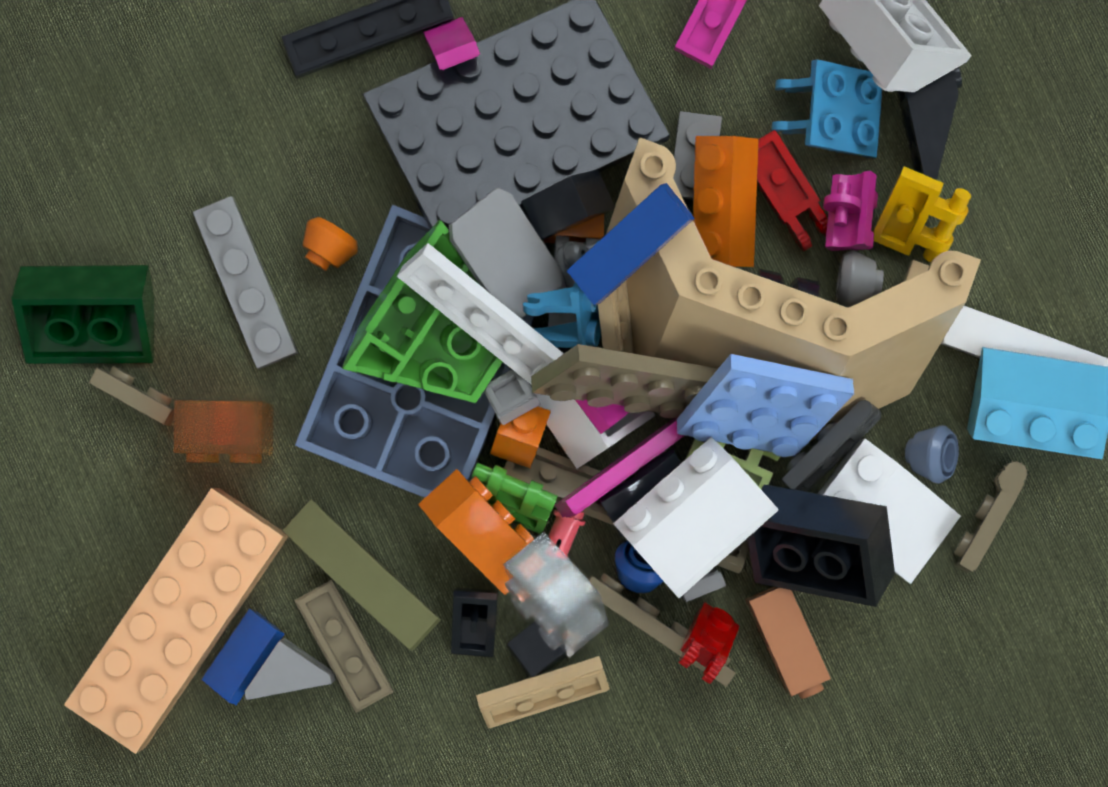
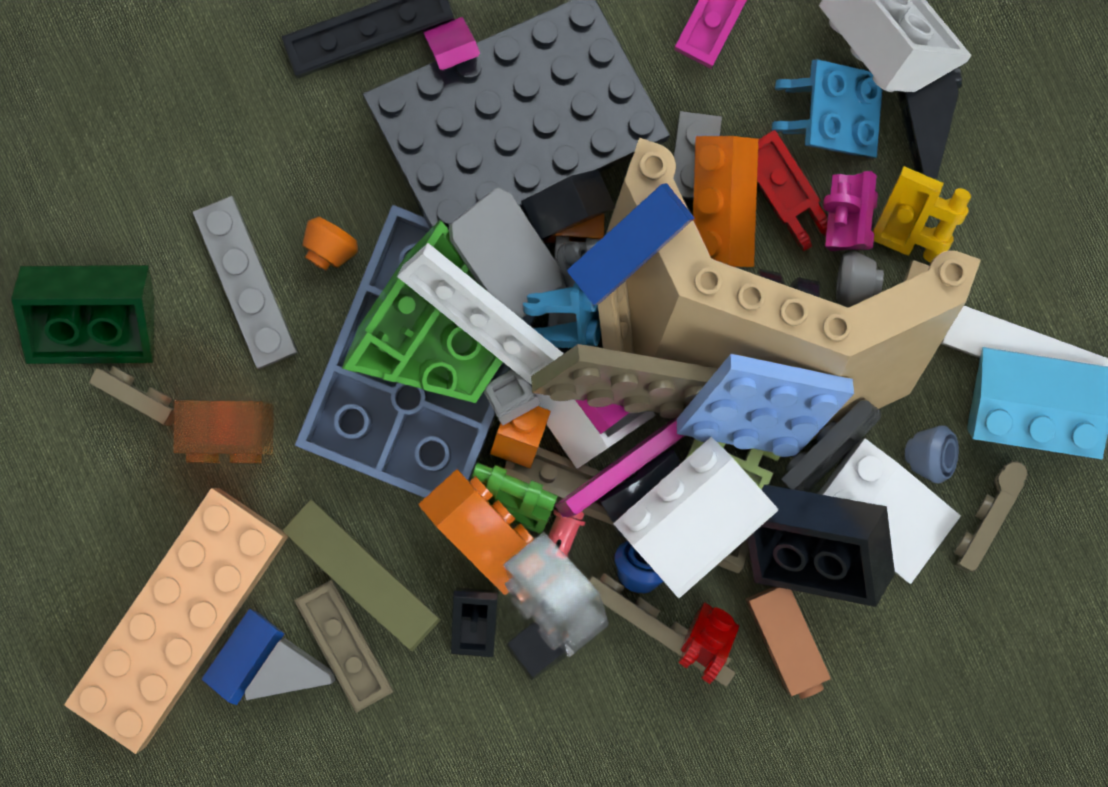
(543, 692): tan tile -> none
(710, 582): light grey tile -> none

